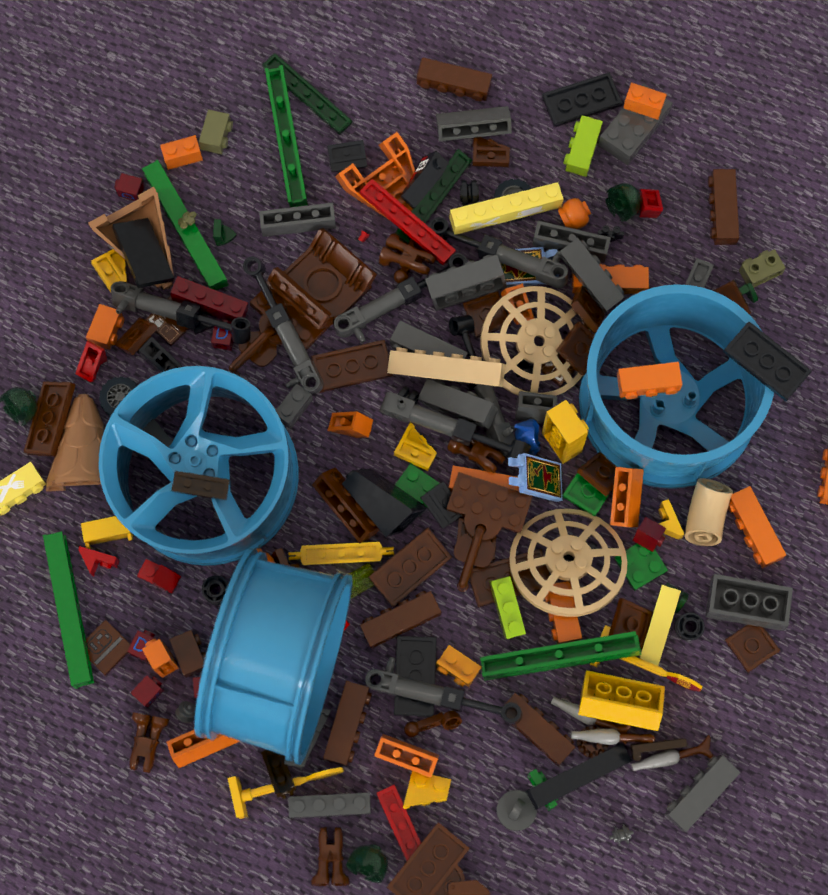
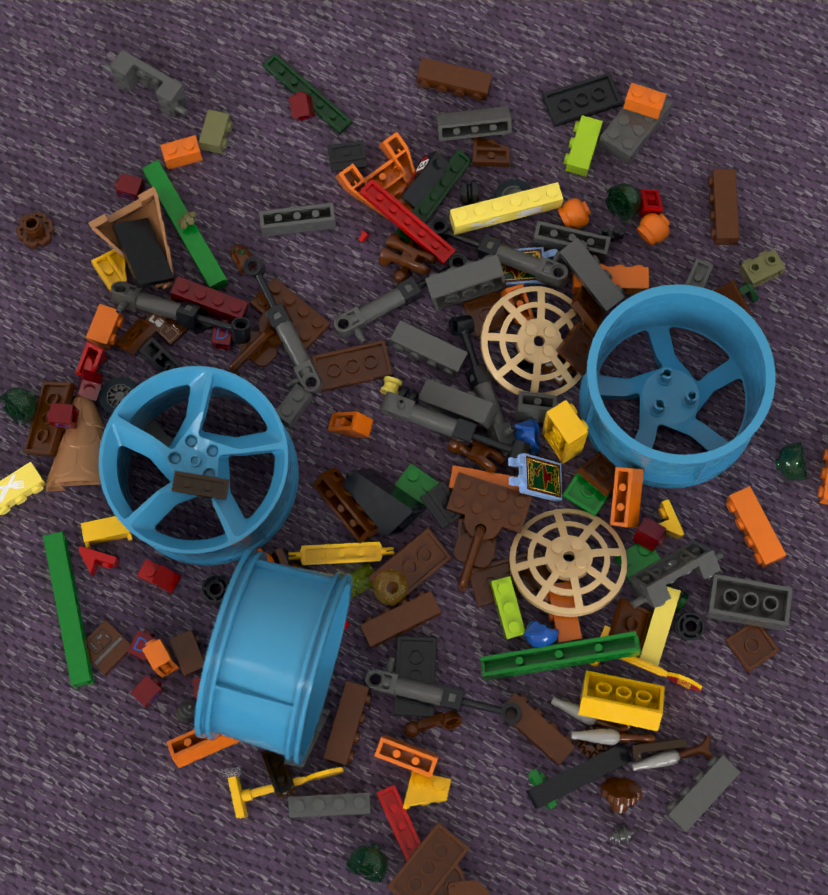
(35, 230): none -> reddish brown plant
(63, 415): none -> dark red brick
(89, 385): none -> dark red brick
(129, 70): none -> dark grey brick
(144, 745): reddish brown piece -> none
(222, 233): dark green tile -> none
(230, 772): none -> clear tile
(238, 255): none -> reddish brown rock
(286, 137): green tile -> none
(301, 106): none -> dark red brick
(323, 280): reddish brown panel -> none
(330, 854): reddish brown piece -> none
(380, 587): none -> clear yellow piece
(390, 385): none -> light yellow wheel
(415, 449): yellow wing -> none
(446, 368): tan brick -> none
(458, 666): light orange bracket -> none
(516, 810): dark grey tile -> none
(540, 635): none -> blue piece
(621, 793): none -> reddish brown plant
(649, 380): orange brick -> none
(651, 581): none -> dark grey brick
(654, 228): none -> orange piece
(707, 512): tan brick -> none
(767, 361): black tile -> none
(792, 462): none -> clear green cylinder

